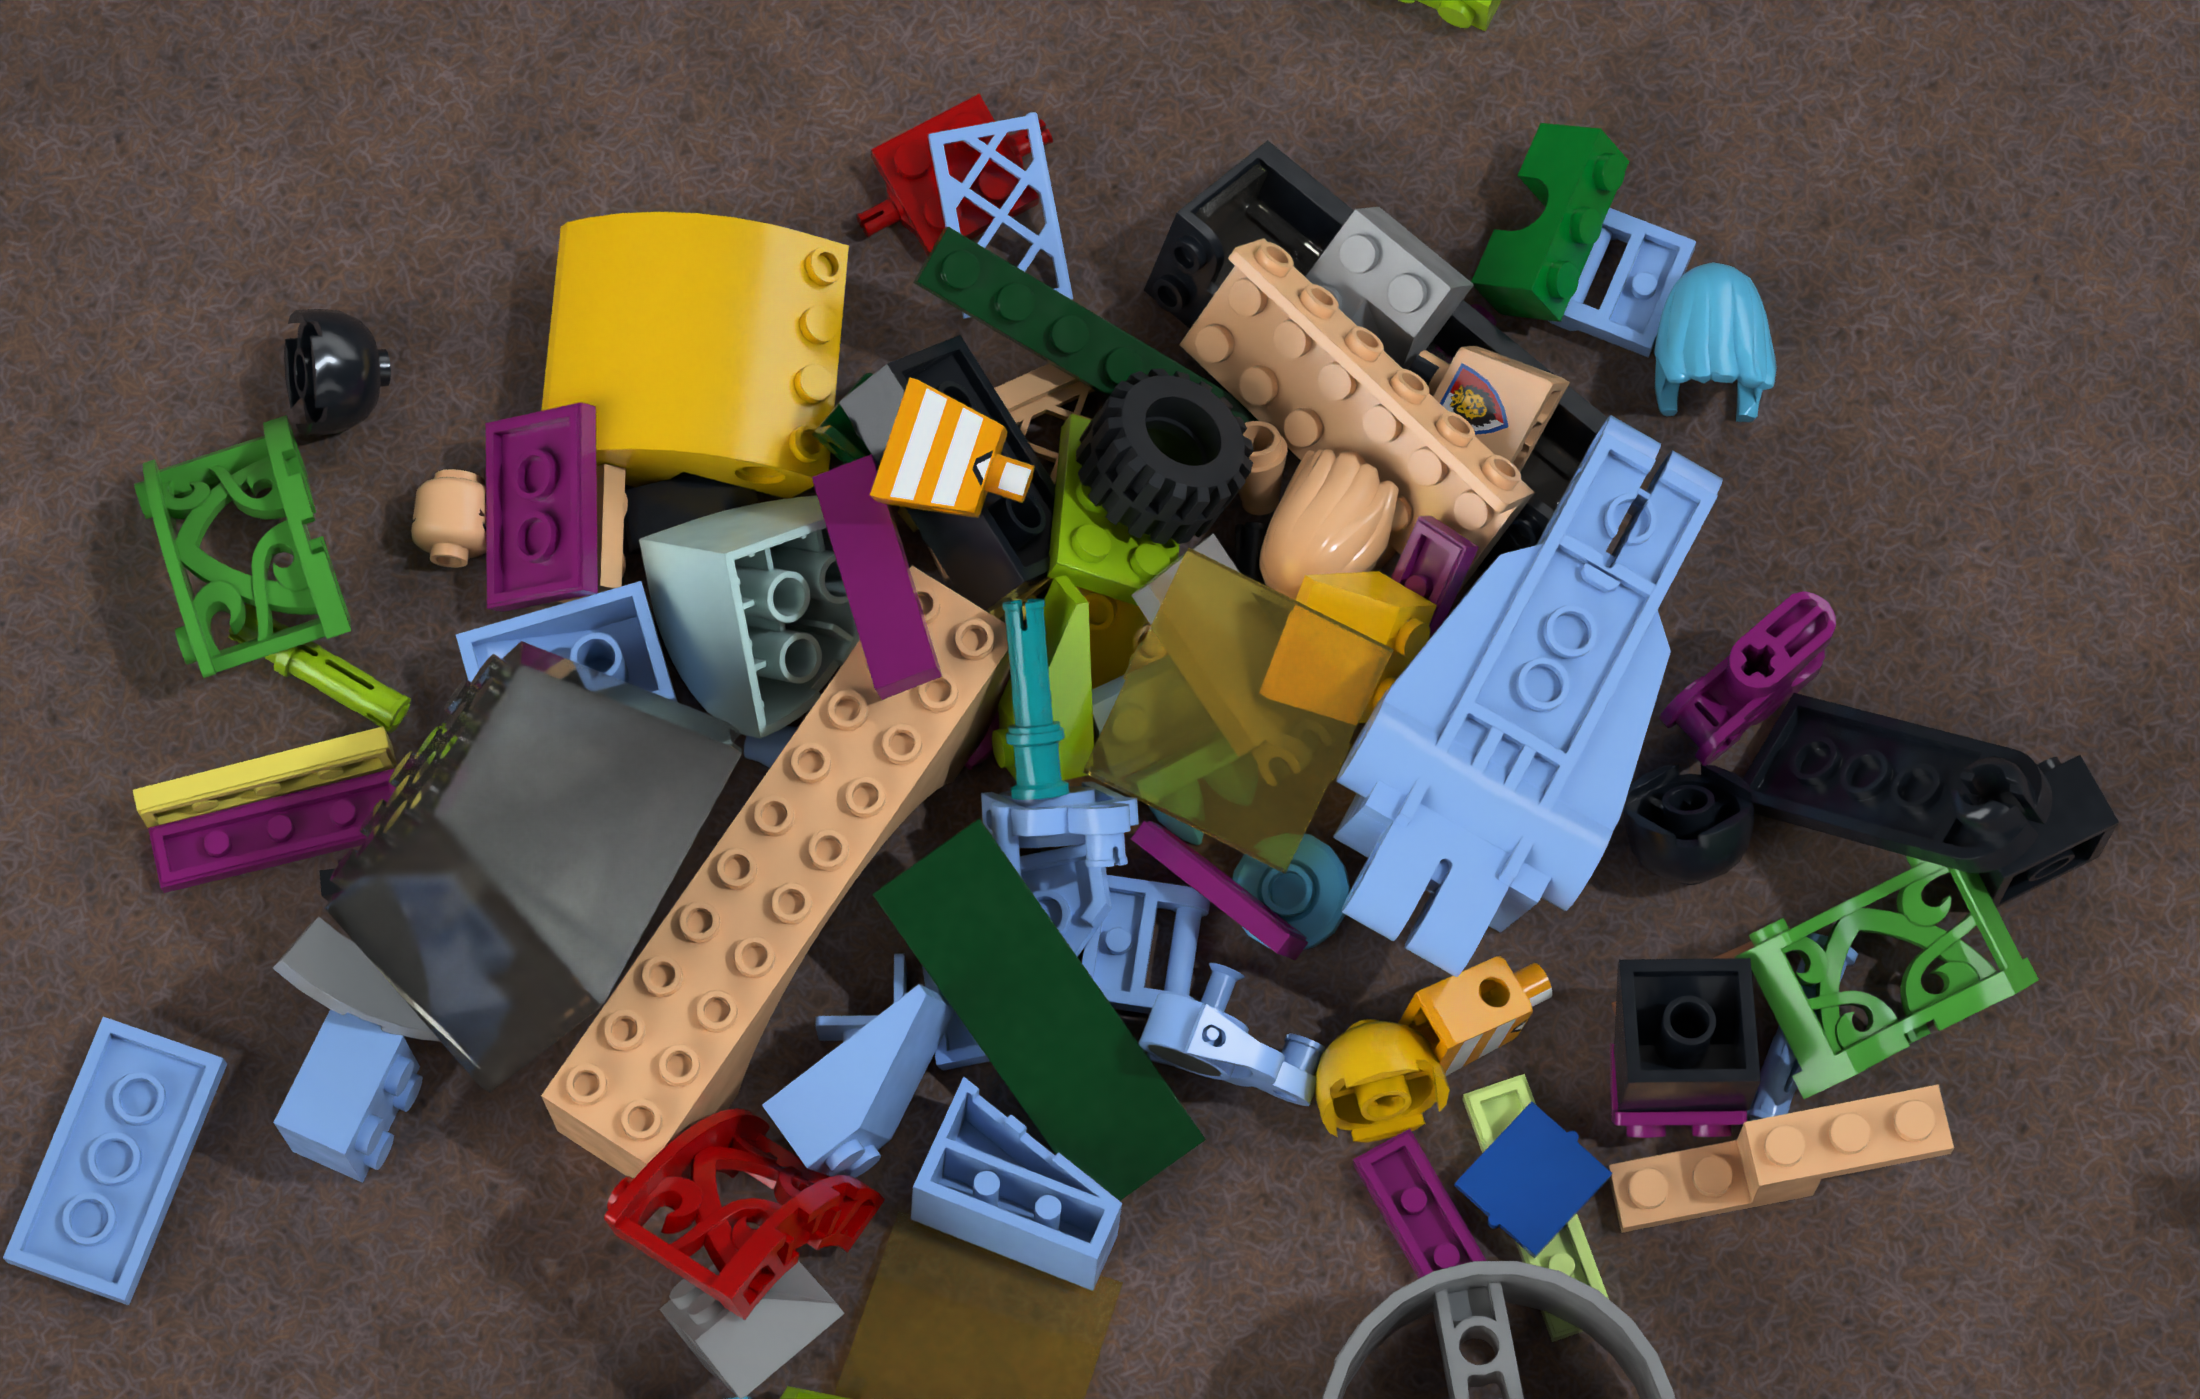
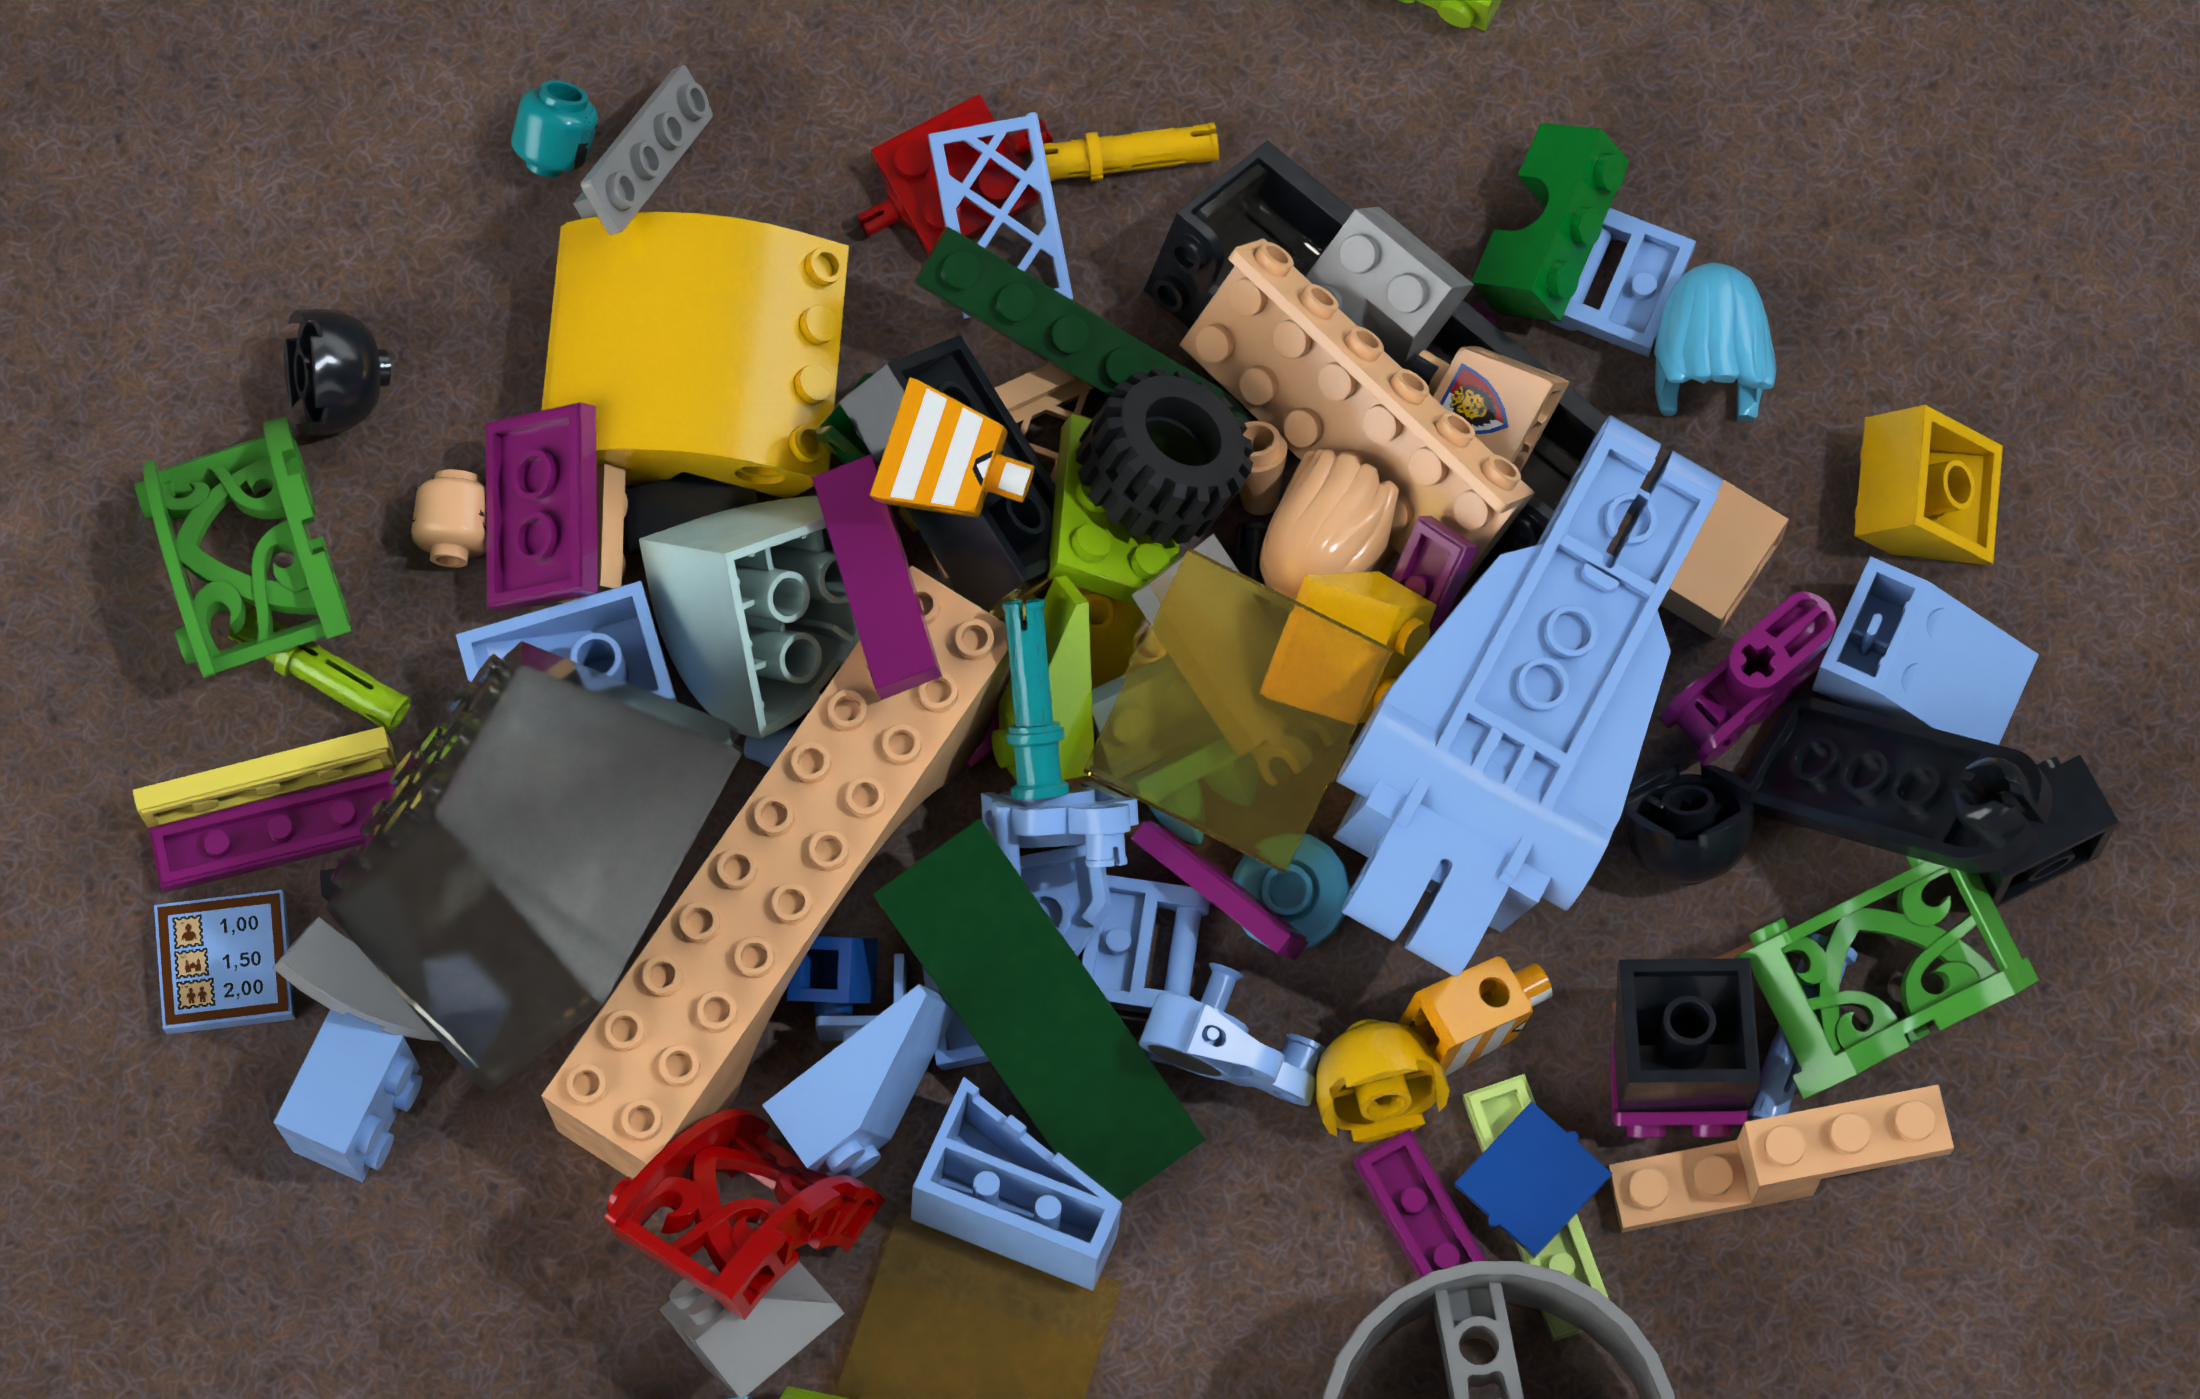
(115, 1161): light blue plate -> none
(221, 961): none -> tile
(554, 128): none -> teal head
(645, 151): none -> light grey bracket
(836, 974): none -> blue brick
(1129, 152): none -> yellow pin
(1724, 559): none -> light nougat brick
(1923, 658): none -> light blue slope
(1928, 487): none -> yellow slope

